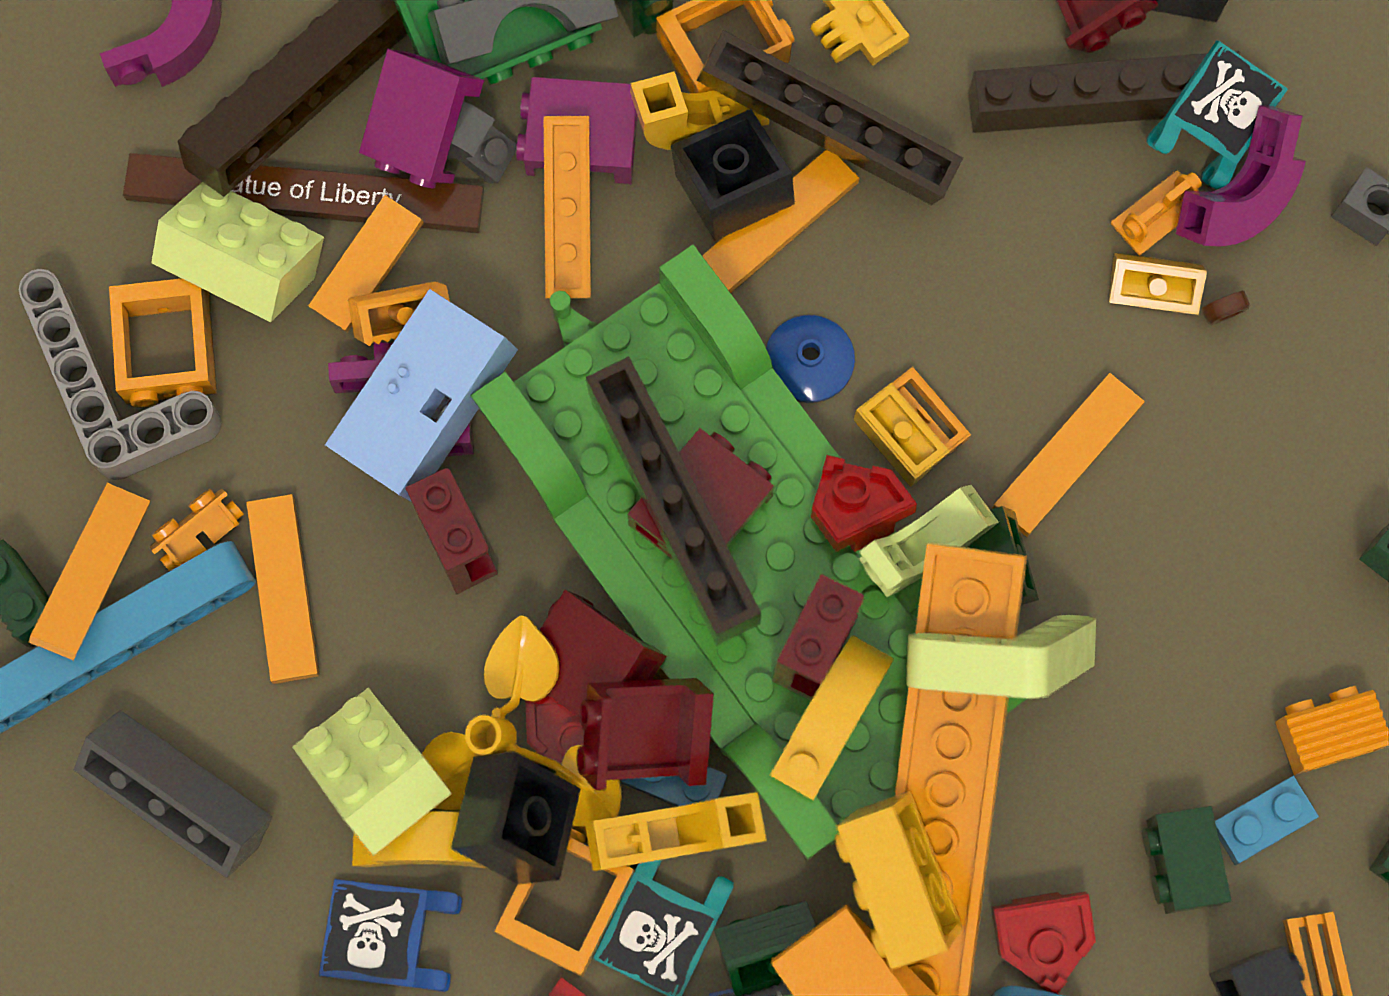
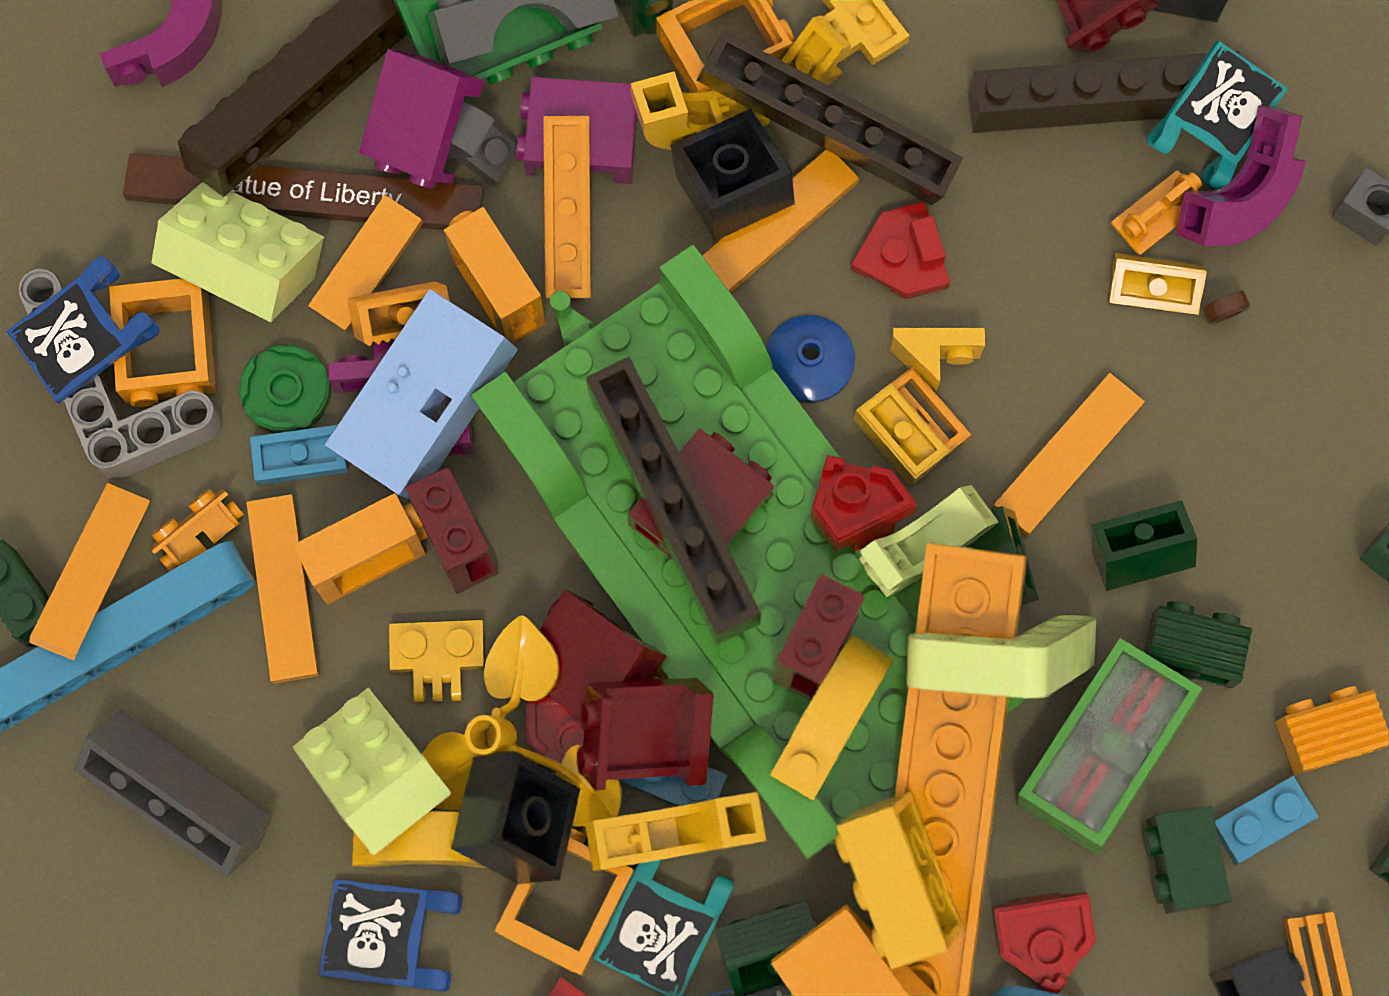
(74, 335): none -> flag
(285, 389): none -> green tile
(295, 456): none -> dark azure plate
(362, 548): none -> light orange window
(437, 654): none -> yellow hinge
(494, 275): none -> light orange window
(818, 51): none -> yellow slope
(904, 253): none -> red plate
(926, 346): none -> yellow slope
(1109, 747): none -> clear brick
(1144, 545): none -> dark green brick
(1199, 645): none -> dark green brick

